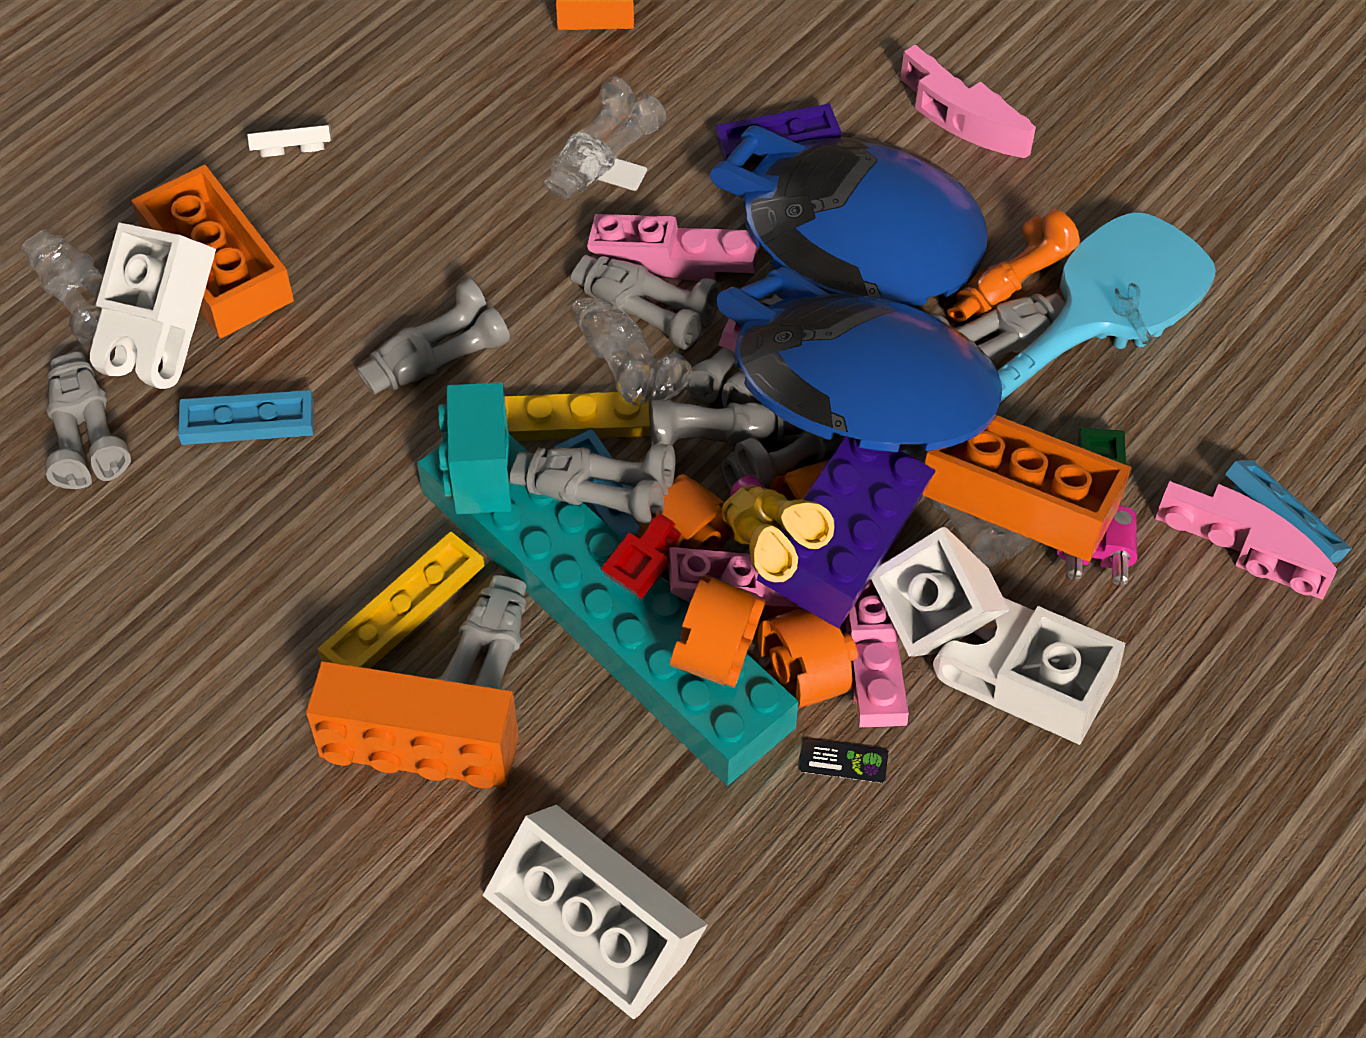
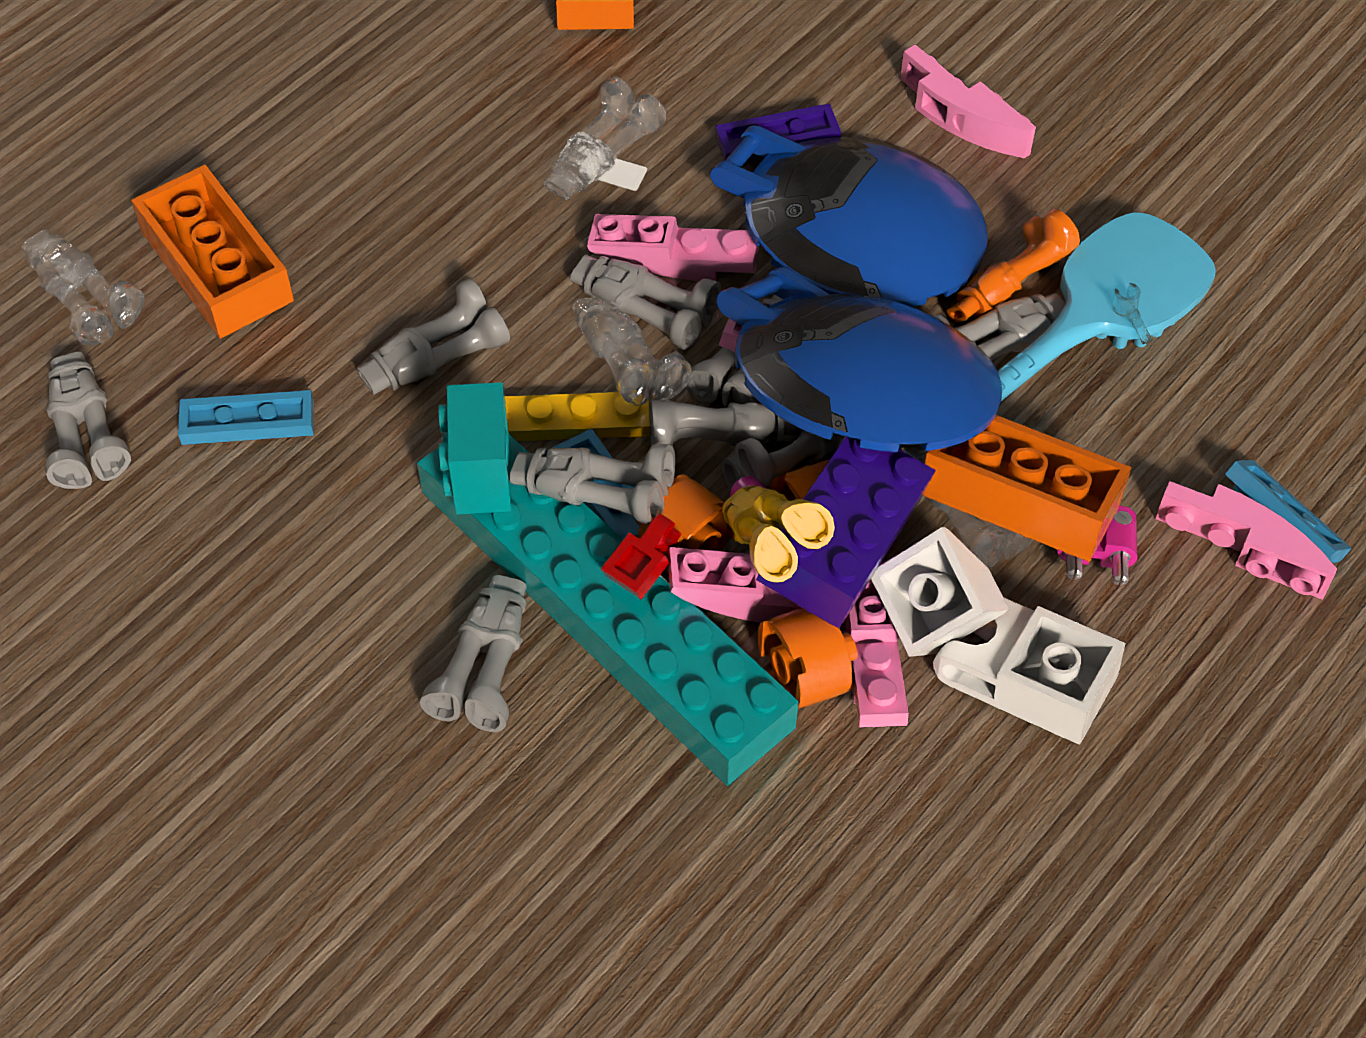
(149, 303): white brick -> none
(273, 142): white plate -> none
(403, 604): yellow plate -> none
(413, 725): orange brick -> none
(593, 909): white slope -> none
(717, 631): orange brick -> none
(844, 760): black sticker -> none
(1104, 442): dark green plate -> none

